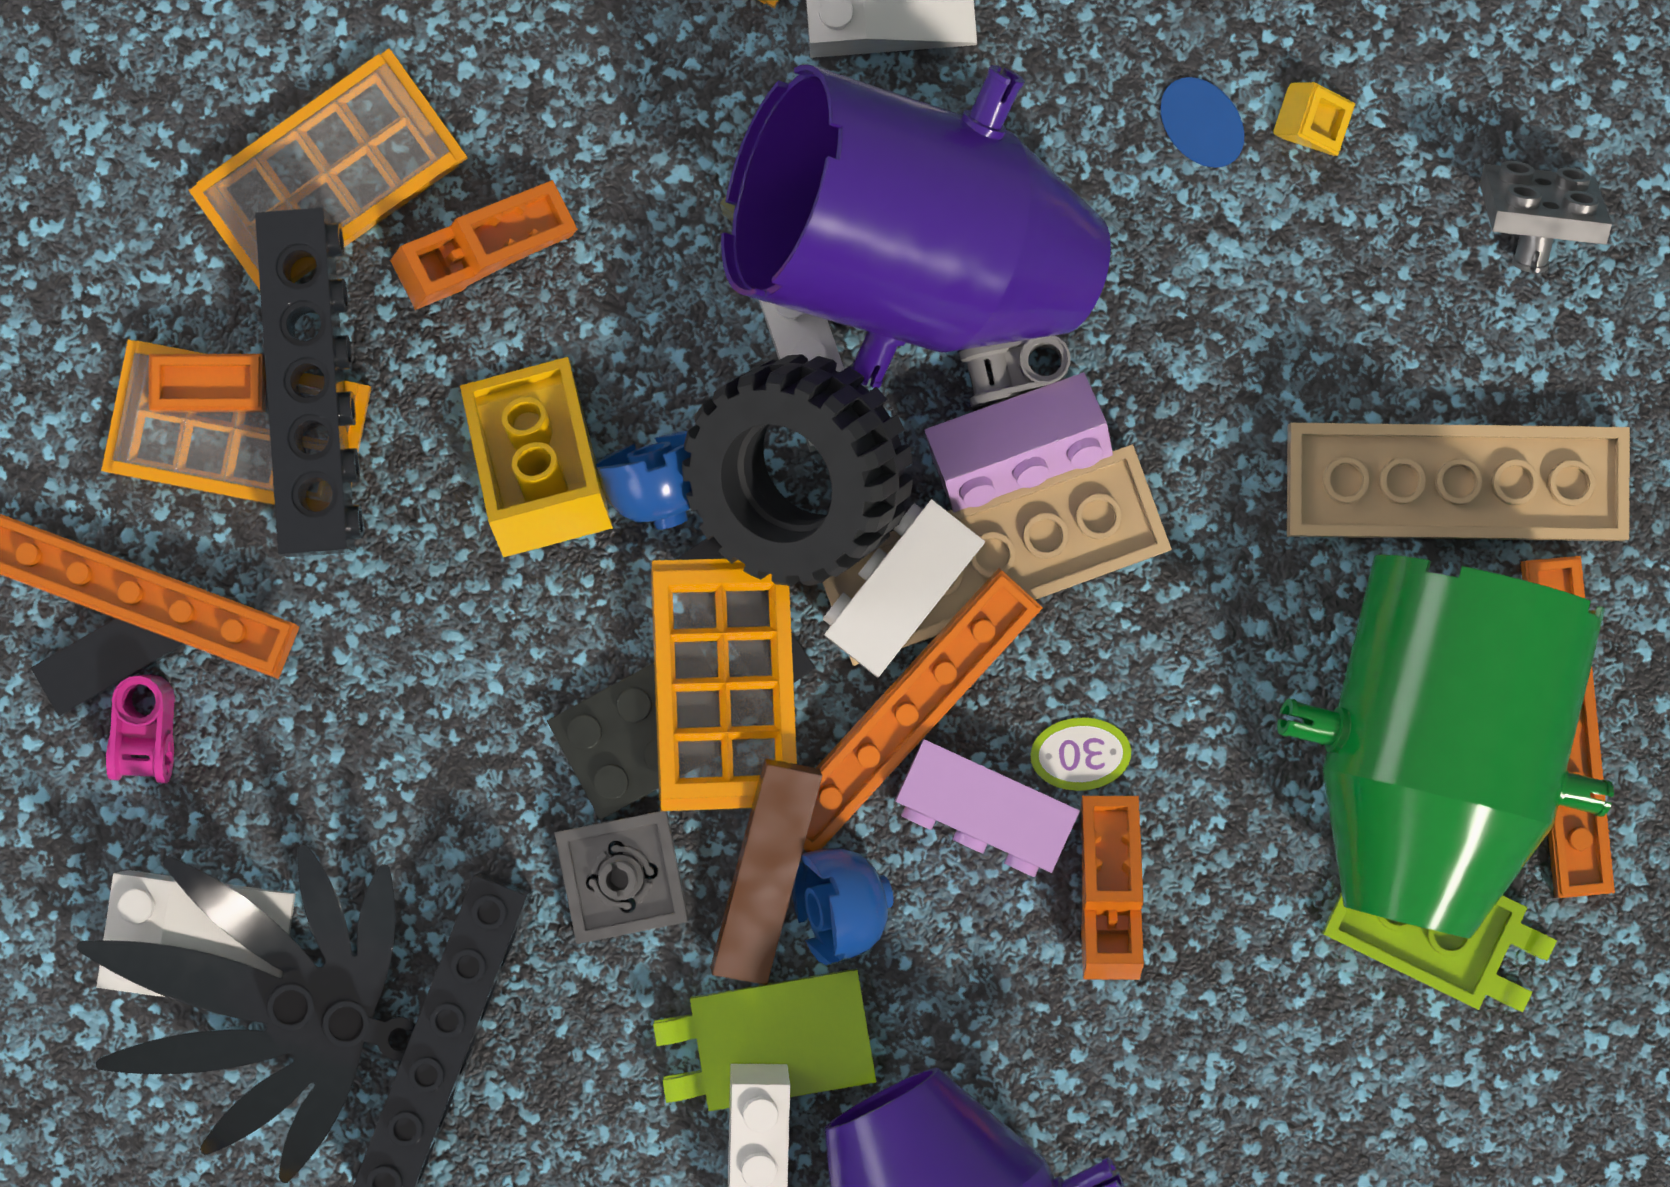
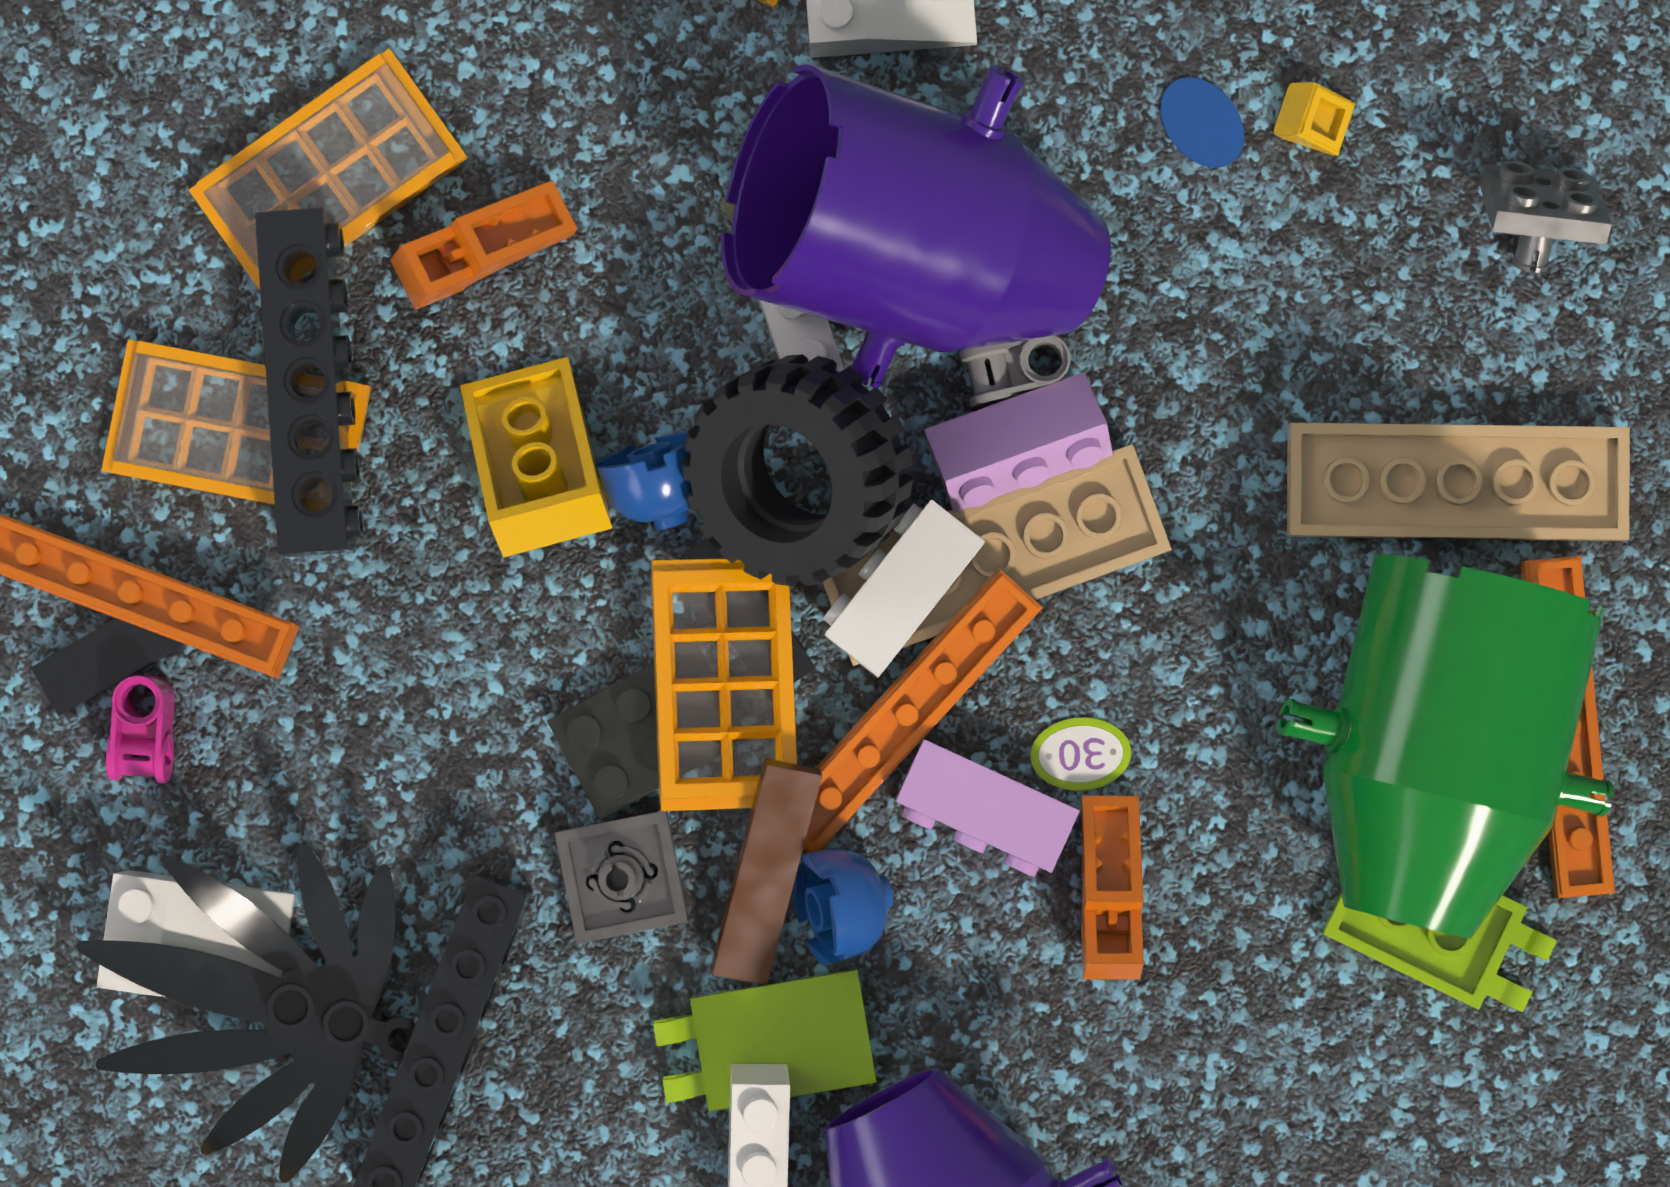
(207, 383): orange tile -> none

